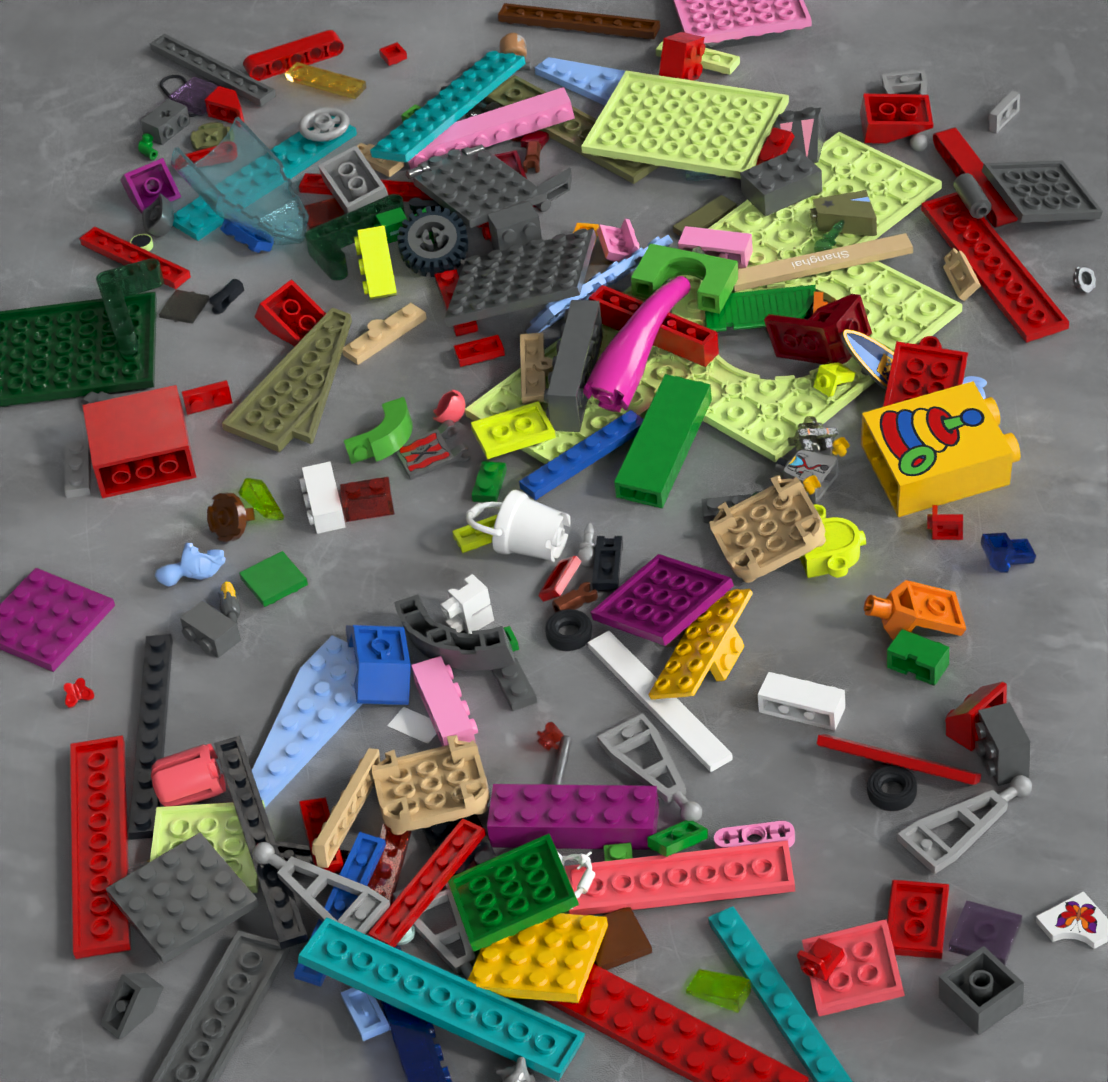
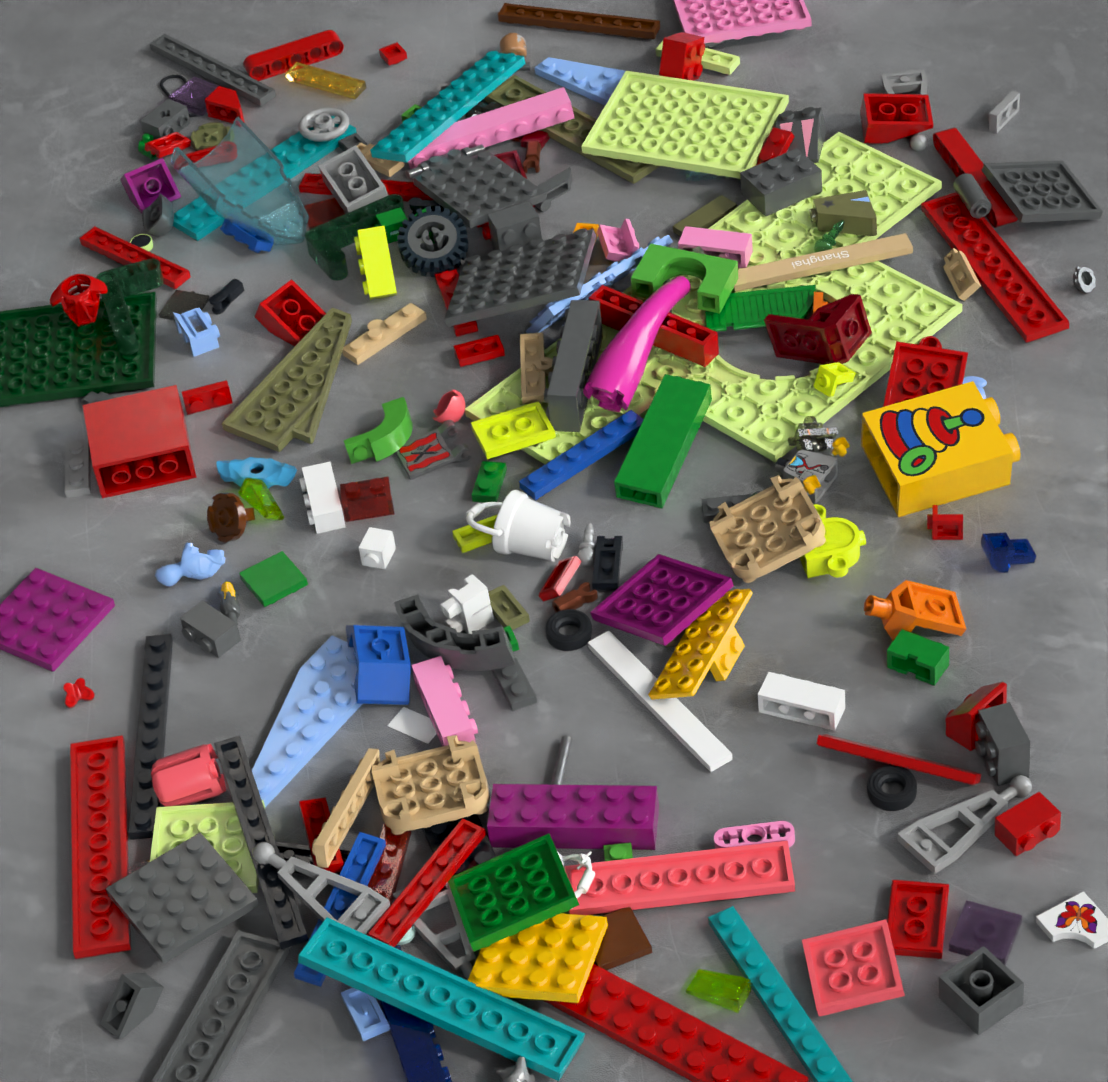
(82, 307): none -> red piece
(165, 145): none -> red tile
(197, 330): none -> light blue window
(273, 471): none -> dark azure piece
(350, 141): none -> dark grey tile
(377, 548): none -> white brick
(507, 608): none -> olive plate
(549, 736): clear red plate -> none
(635, 733): light grey plate -> none
(677, 838): green plate -> none
(820, 959): red bracket -> none
(870, 355): shield -> none
(1027, 824): none -> red brick

